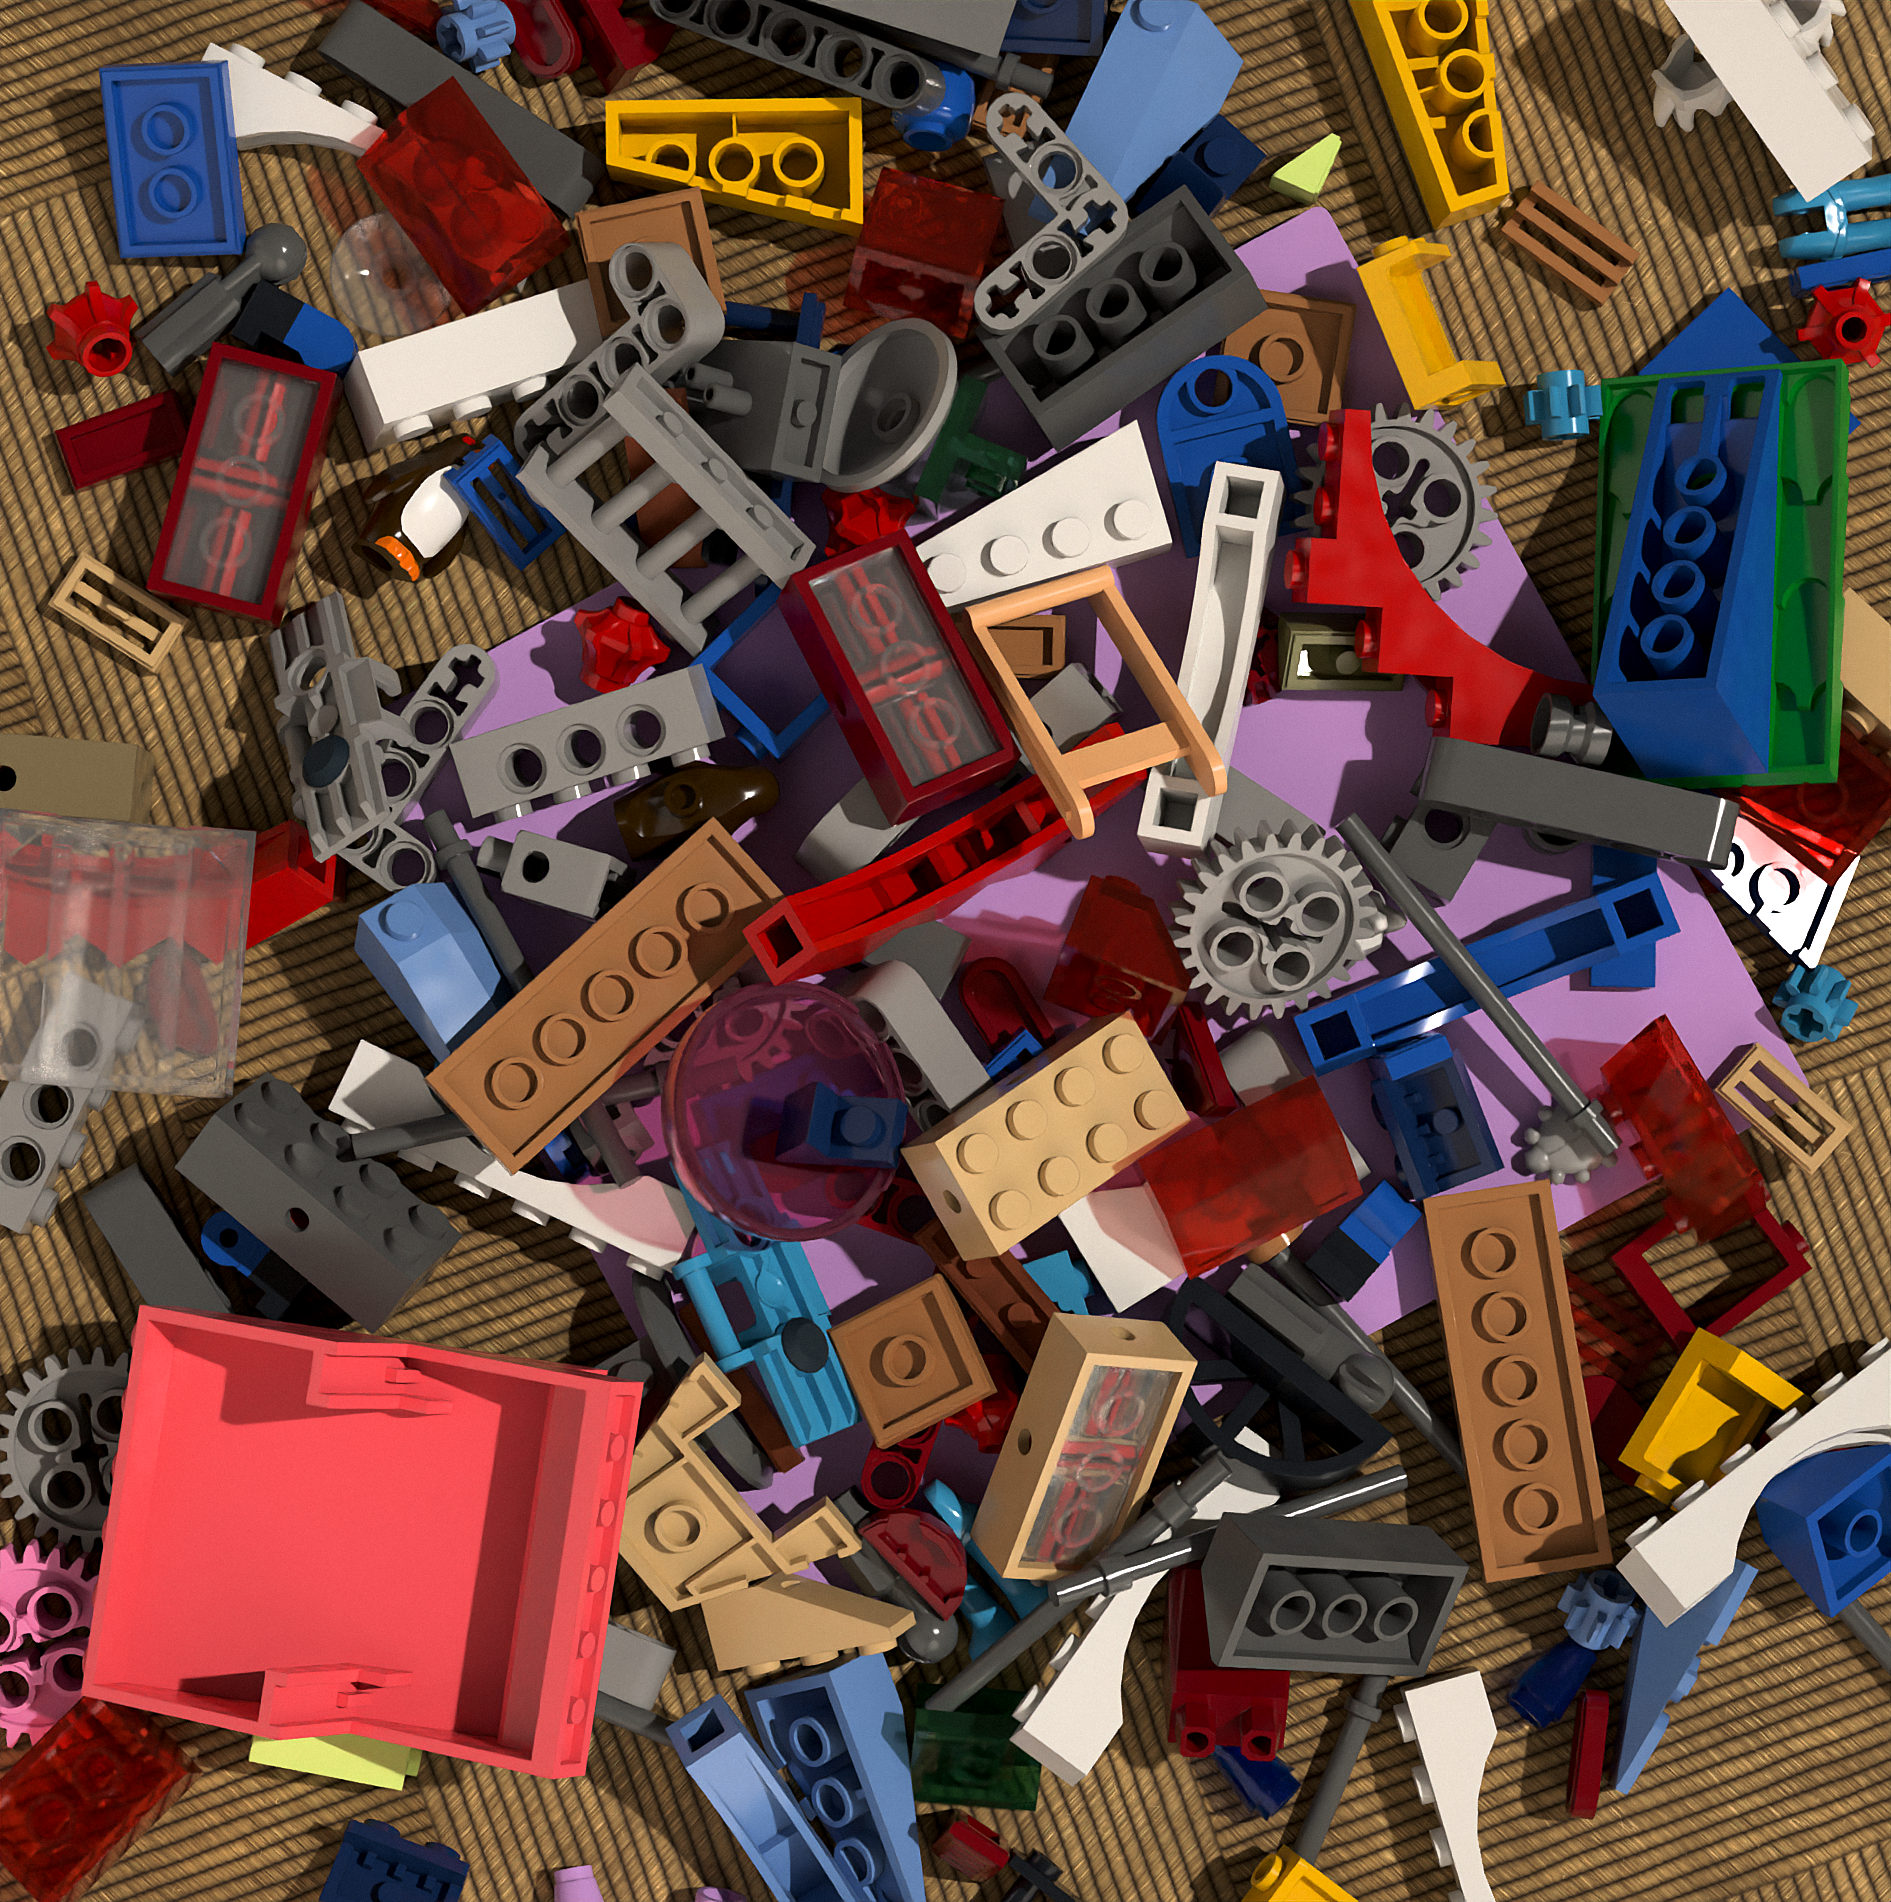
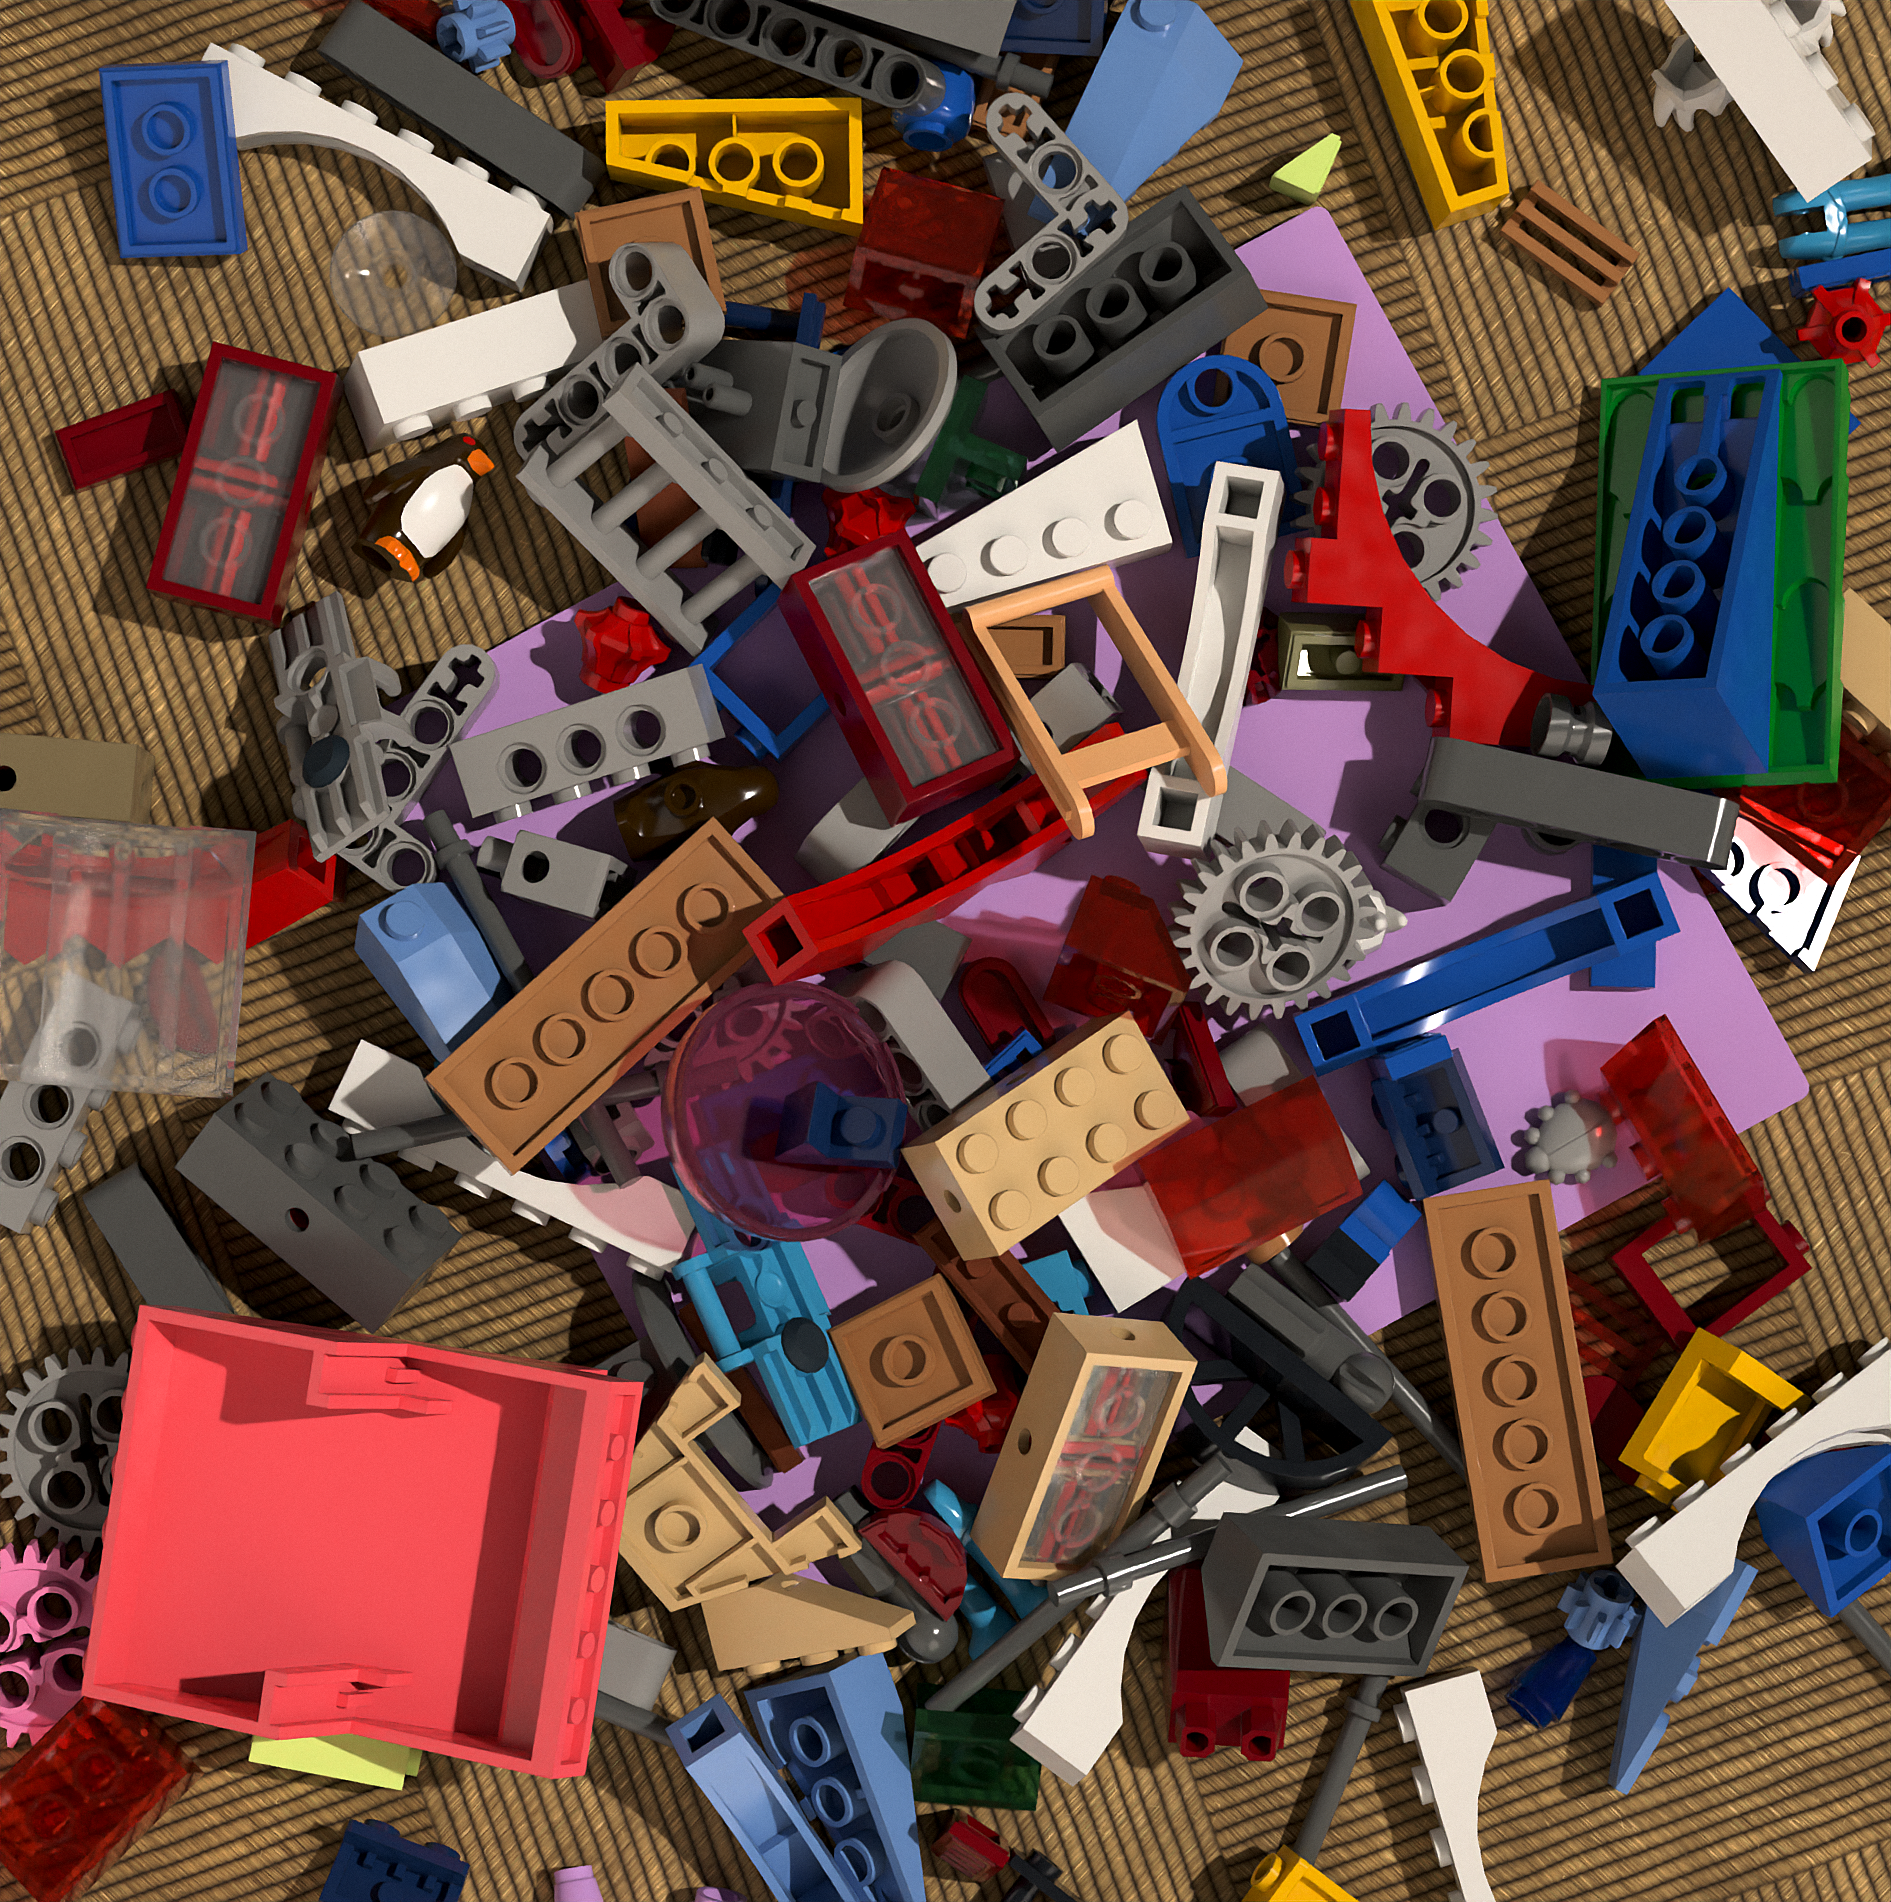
(94, 331): red rock -> none
(165, 641): tan tile -> none
(216, 302): dark grey piece -> none
(235, 1246): leg -> none
(295, 328): leg -> none
(462, 198): clear red slope -> none
(477, 466): blue tile -> none
(1210, 168): dark blue slope -> none
(1258, 1784): clear blue cone -> none
(1415, 331): yellow panel -> none
(1563, 405): dark azure gear -> none
(1582, 1112): dark grey bar -> none
(1587, 1753): dark red tile -> none
(1741, 1073): tan tile -> none
(1815, 1003): dark azure gear -> none

